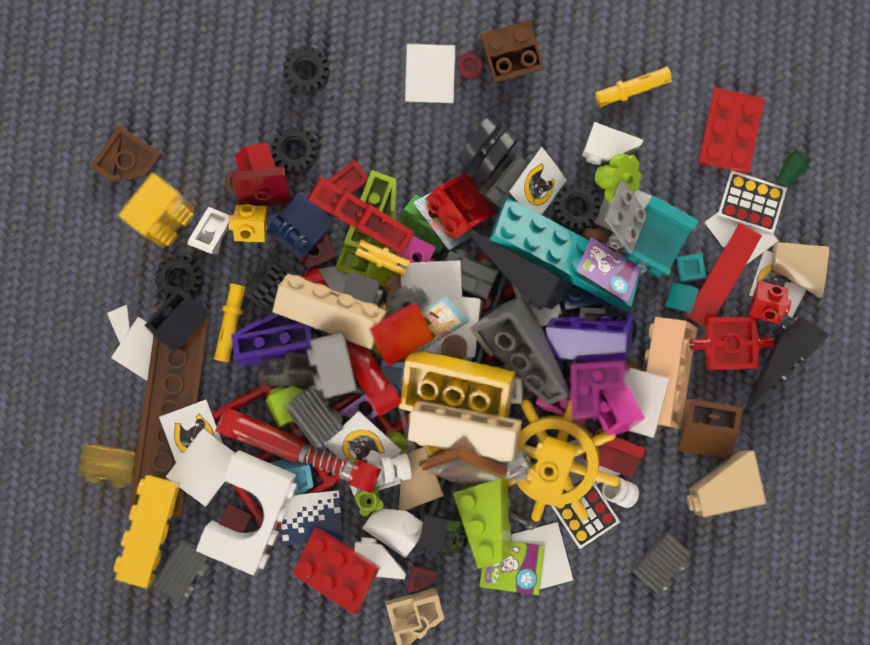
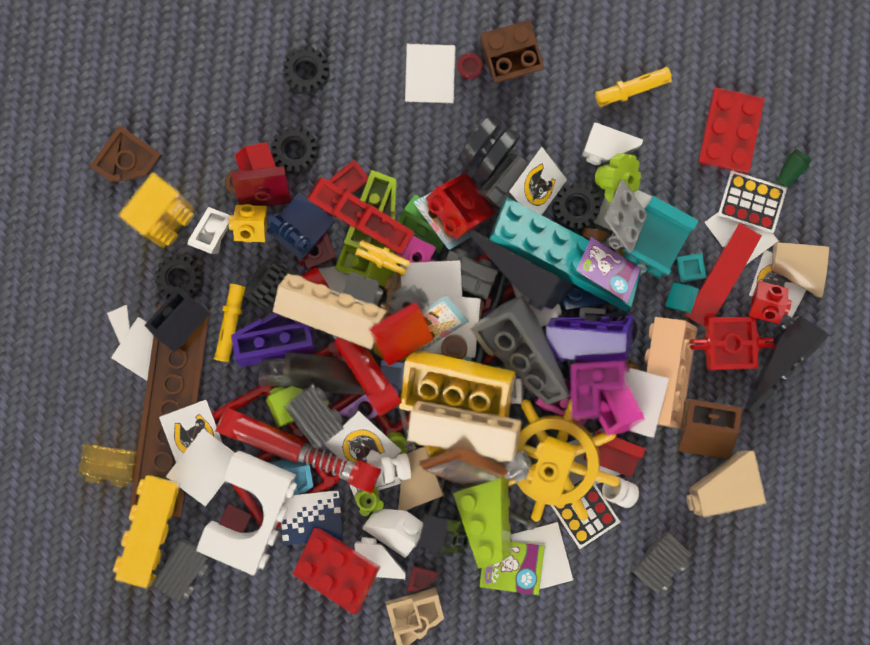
(332, 365): light grey brick -> none

